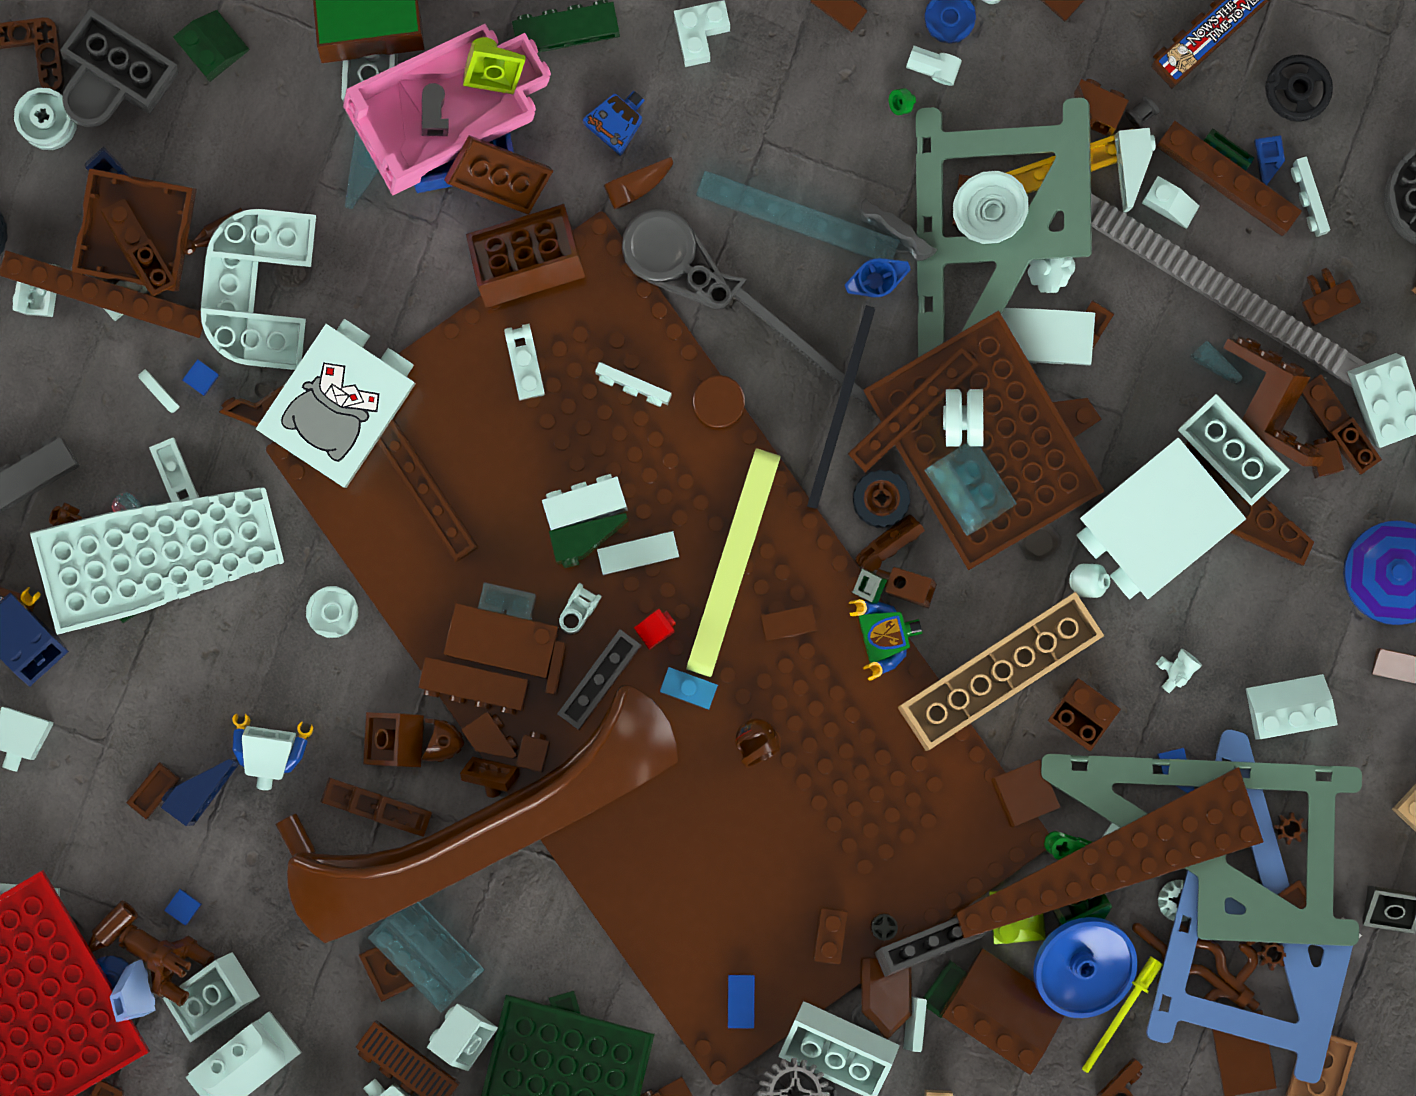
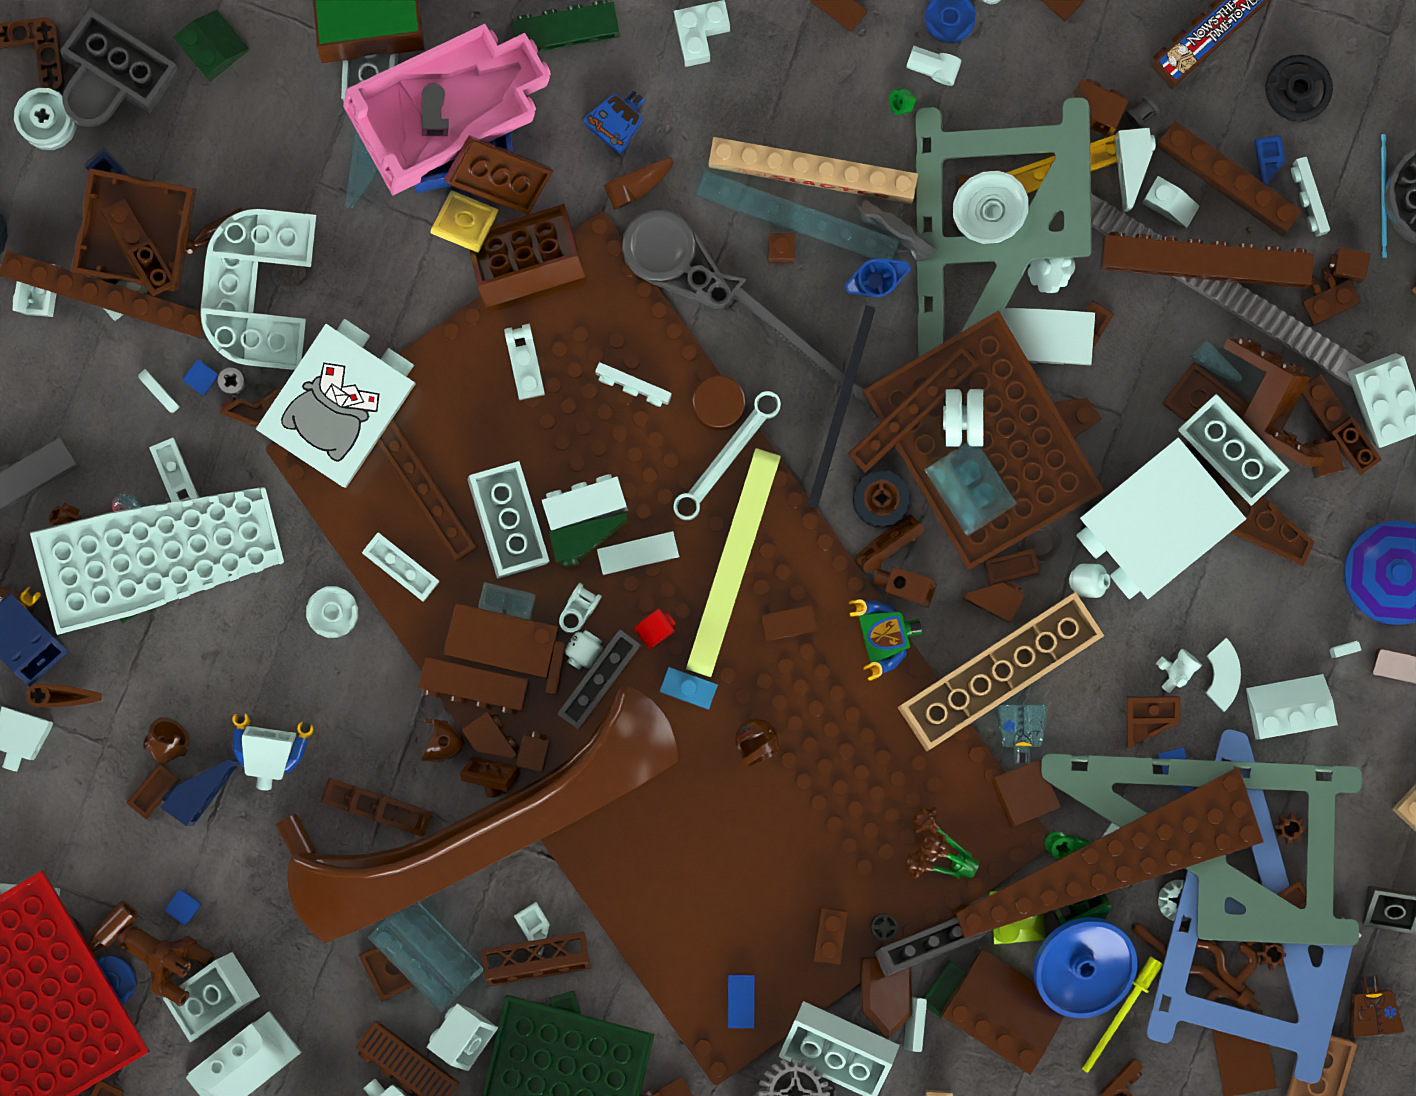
(61, 696): none -> reddish brown piece
(132, 993): light blue slope -> none
(166, 740): none -> reddish brown helmet
(223, 383): none -> light grey bush
(393, 739): reddish brown slope -> none
(400, 567): none -> light aqua plate
(464, 221): none -> light yellow tile
(492, 67): lime slope -> none
(508, 519): none -> light aqua brick
(533, 923): none -> light aqua tile
(538, 968): none -> reddish brown fence
(583, 650): none -> light aqua head
(727, 455): none -> light aqua piece
(781, 248): none -> reddish brown brick
(813, 170): none -> tan brick
(869, 586): plate -> none
(935, 847): none -> reddish brown plant
(999, 599): none -> reddish brown slope
(1012, 566): none -> reddish brown tile
(1021, 728): none -> clear light blue torso
(1083, 714): reddish brown slope -> none
(1150, 716): none -> reddish brown wing
(1196, 389): none -> reddish brown tile
(1207, 261): none -> reddish brown brick
(1225, 674): none -> light aqua tile
(1229, 149): dark green tile -> none
(1345, 649): none -> light aqua tile
(1349, 264): none -> reddish brown brick
(1373, 1011): none -> reddish brown torso
(1383, 184): none -> medium azure piece

